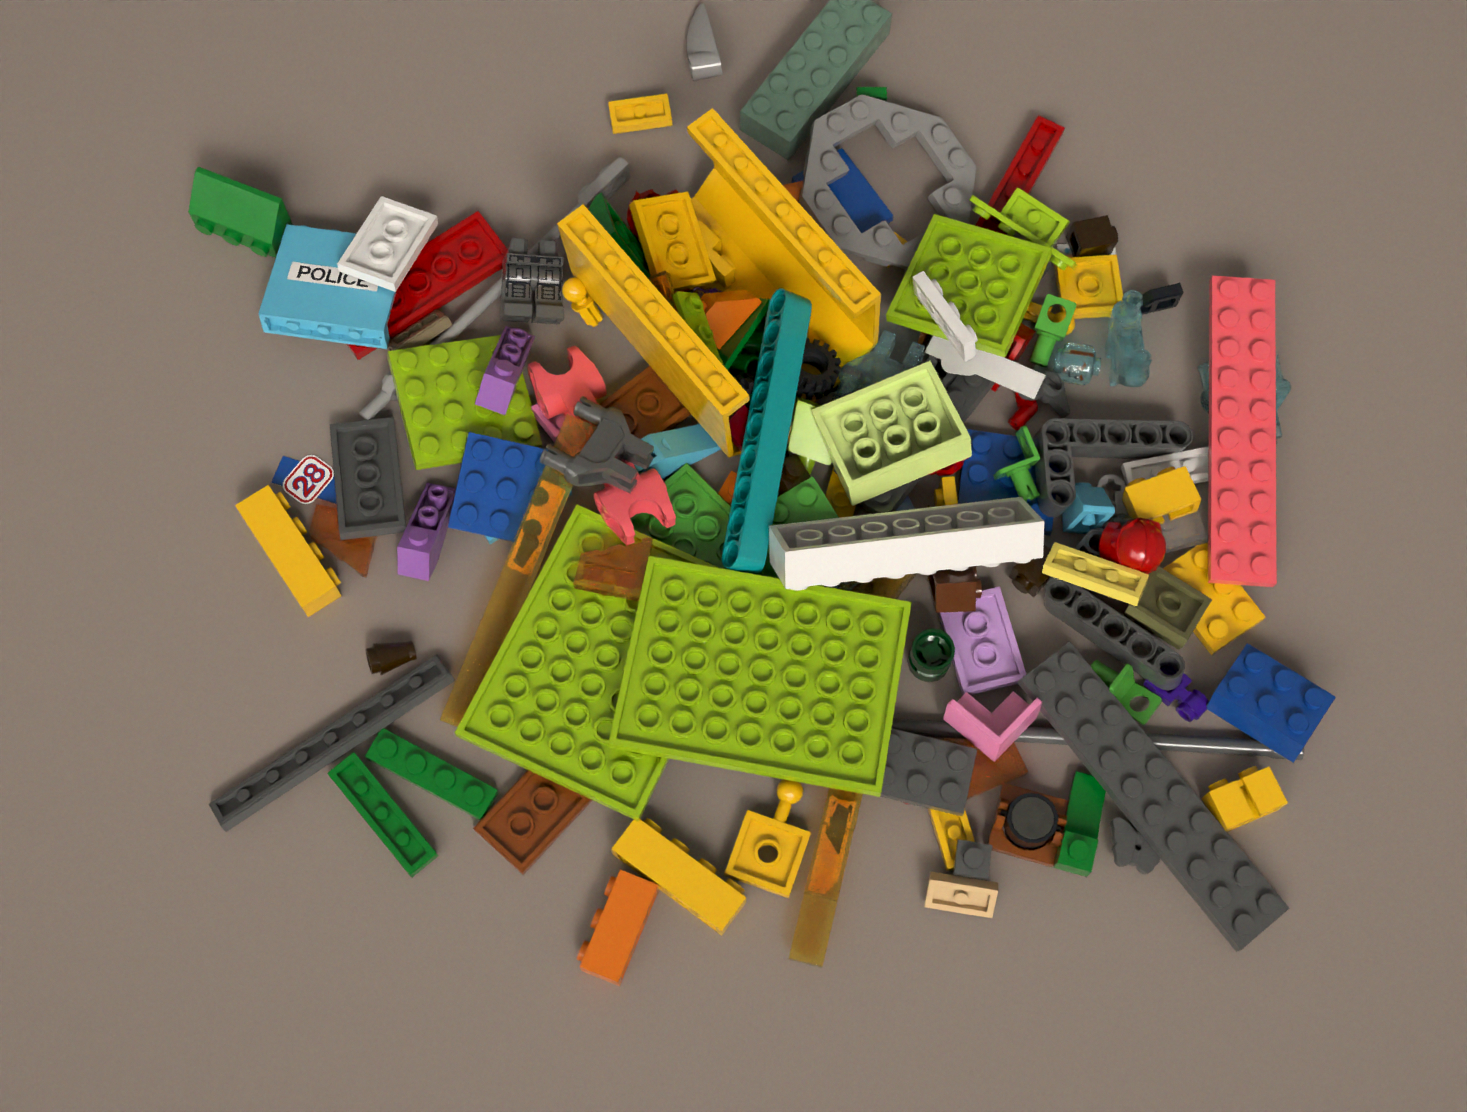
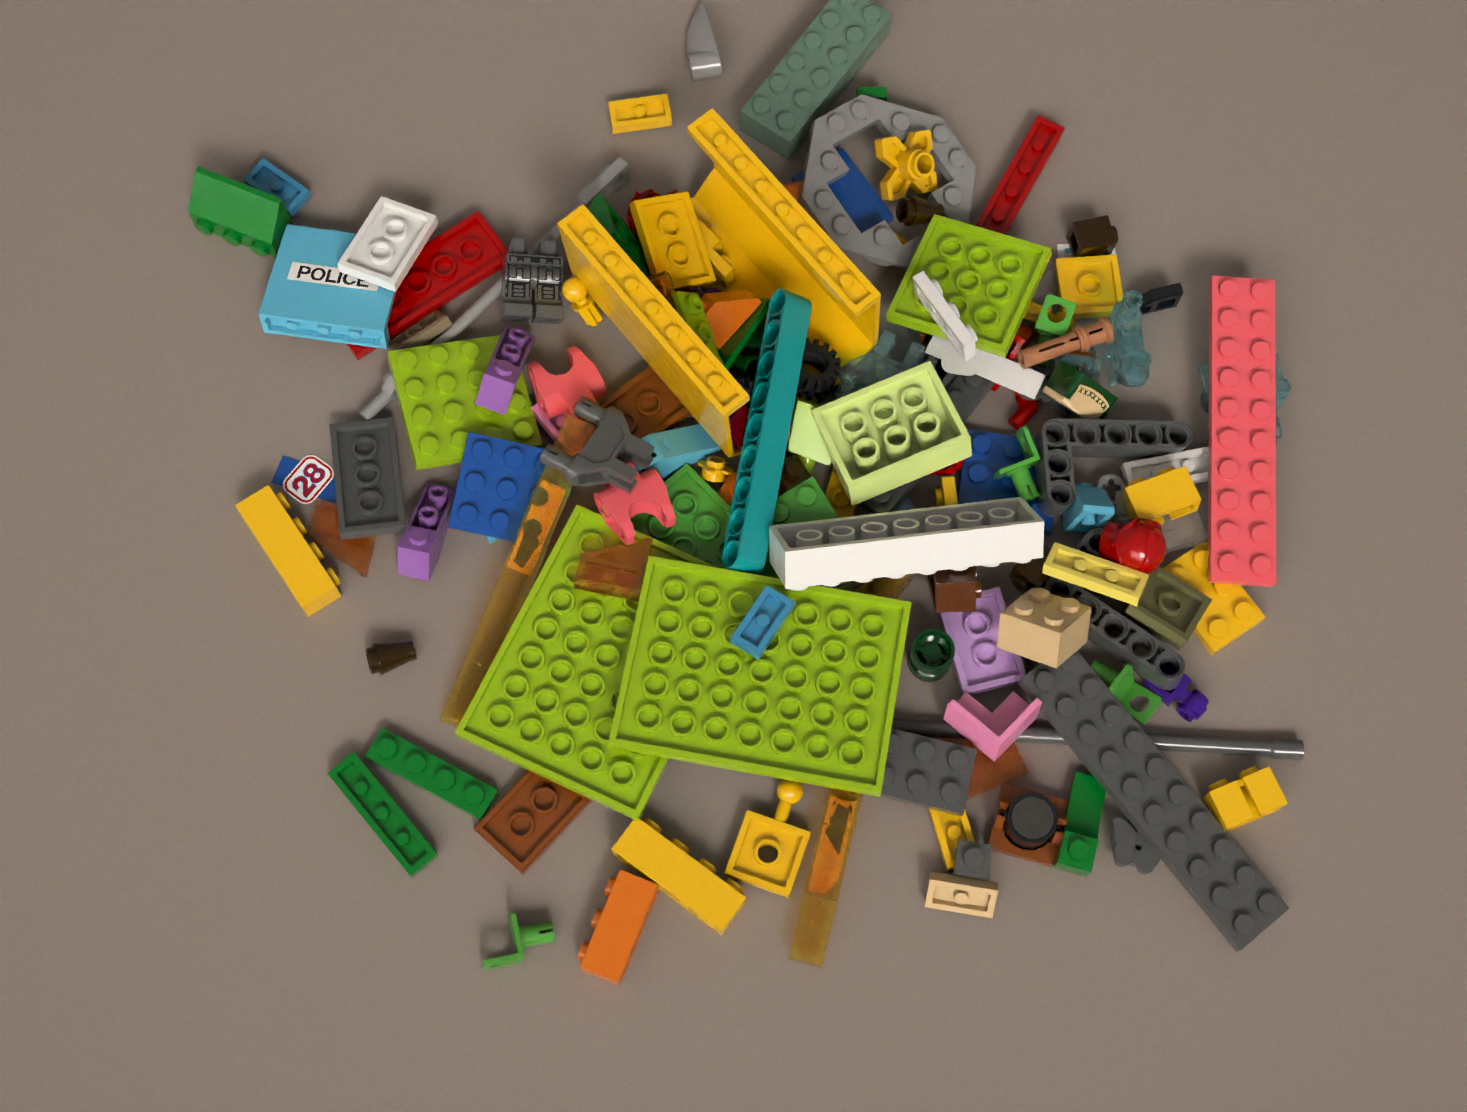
(277, 183): none -> dark azure plate
(331, 743): dark grey tile -> none
(521, 938): none -> bright green bracket
(714, 469): none -> yellow plate
(762, 622): none -> dark azure plate
(908, 163): none -> yellow plant
(917, 211): none -> dark brown cone
(1031, 220): lime bracket -> none
(1044, 627): none -> tan brick
(1078, 392): none -> piece
(1079, 339): none -> nougat pin
(1270, 702): blue brick -> none

